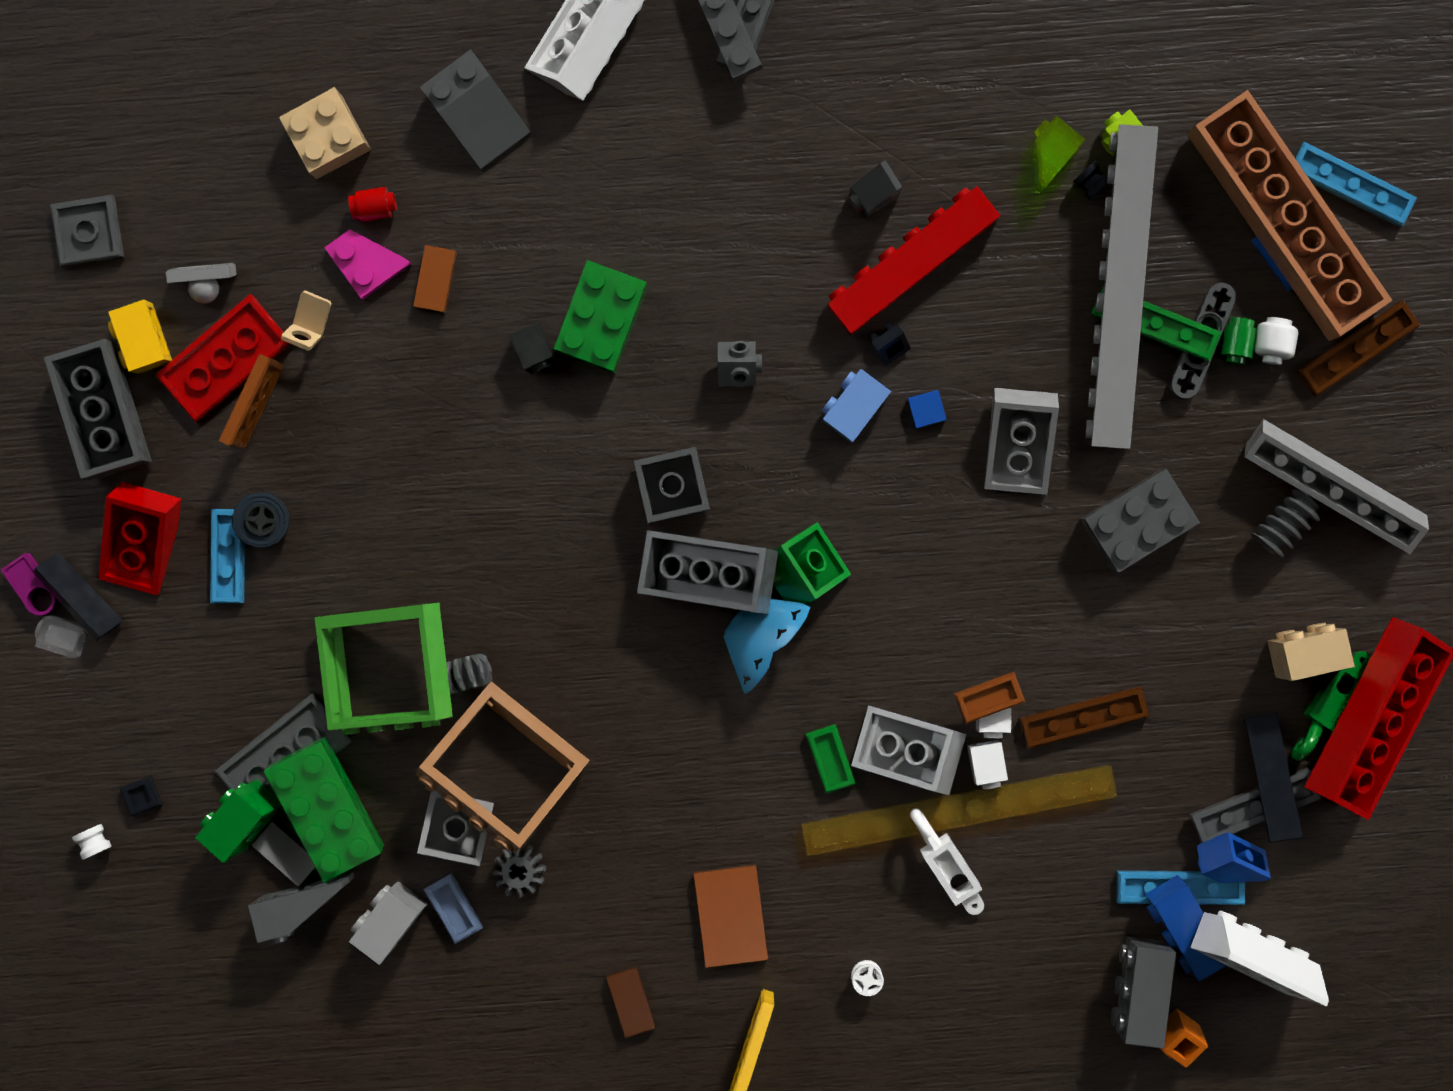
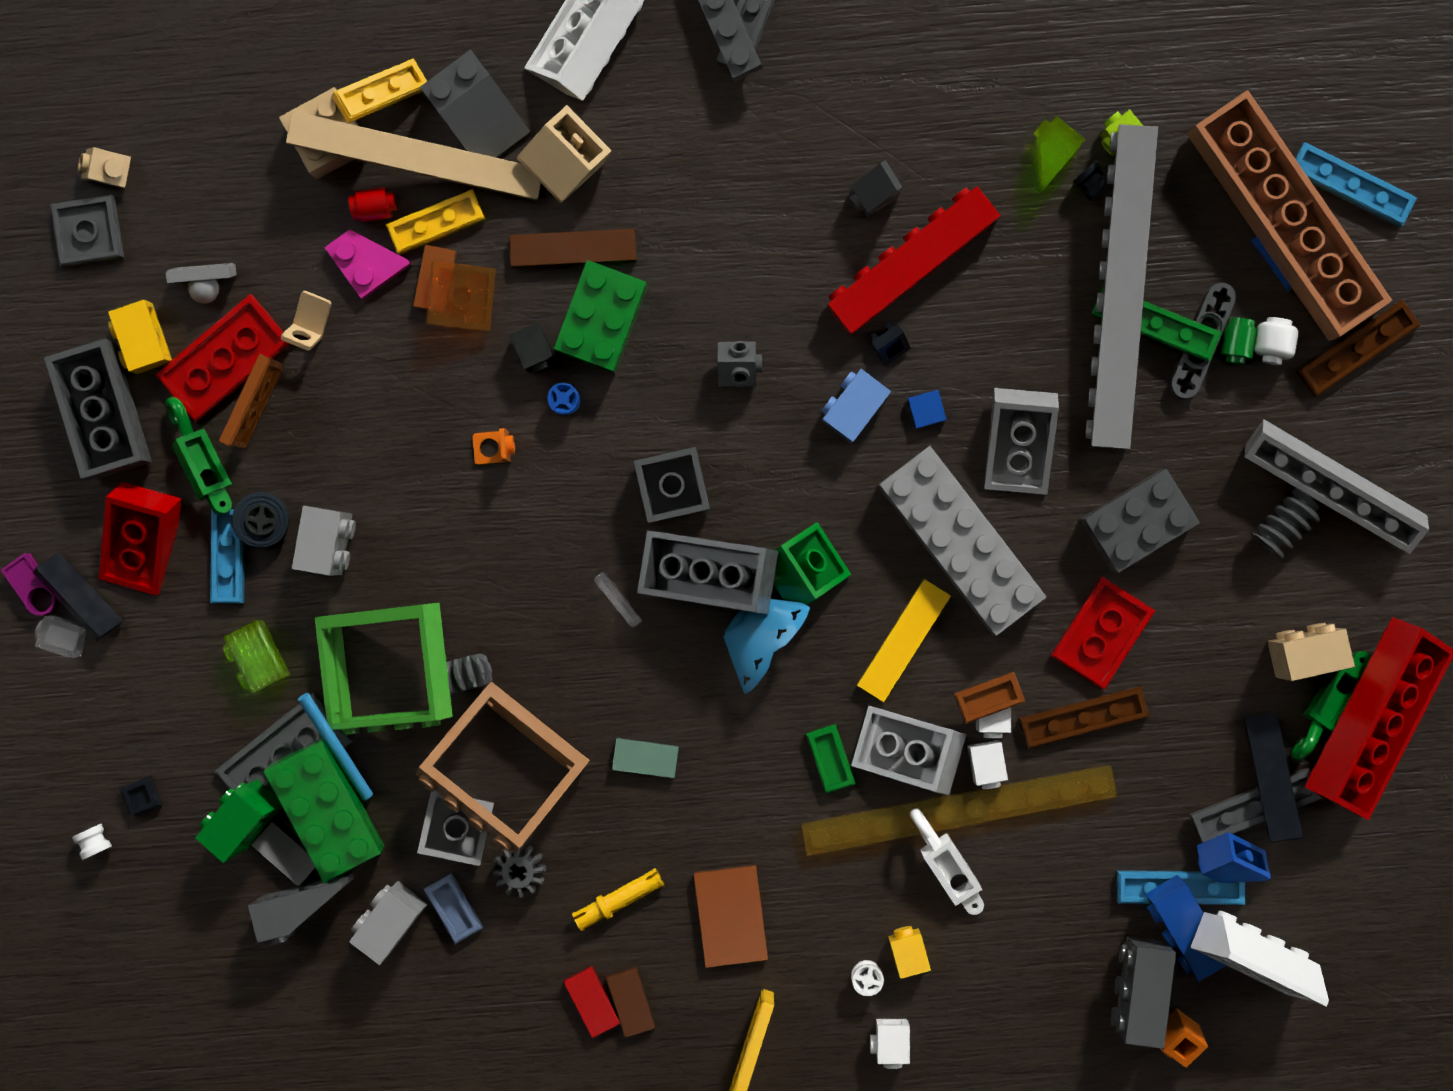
(104, 167): none -> tan bracket
(198, 455): none -> green piece
(255, 656): none -> clear neon green brick
(323, 541): none -> light grey brick
(335, 746): none -> dark azure bar
(379, 90): none -> yellow tile
(411, 155): none -> tan tile
(435, 222): none -> yellow tile
(460, 296): none -> clear orange plate
(505, 443): none -> orange bracket
(559, 395): none -> blue wheel
(564, 154): none -> tan slope
(572, 248): none -> reddish brown tile
(592, 1001): none -> red tile
(616, 900): none -> yellow pin
(618, 599): none -> clear tile
(645, 757): none -> sand green tile
(891, 1042): none -> white brick
(903, 640): none -> yellow tile
(909, 952): none -> yellow brick
(962, 541): none -> light grey brick
(1102, 633): none -> red tile

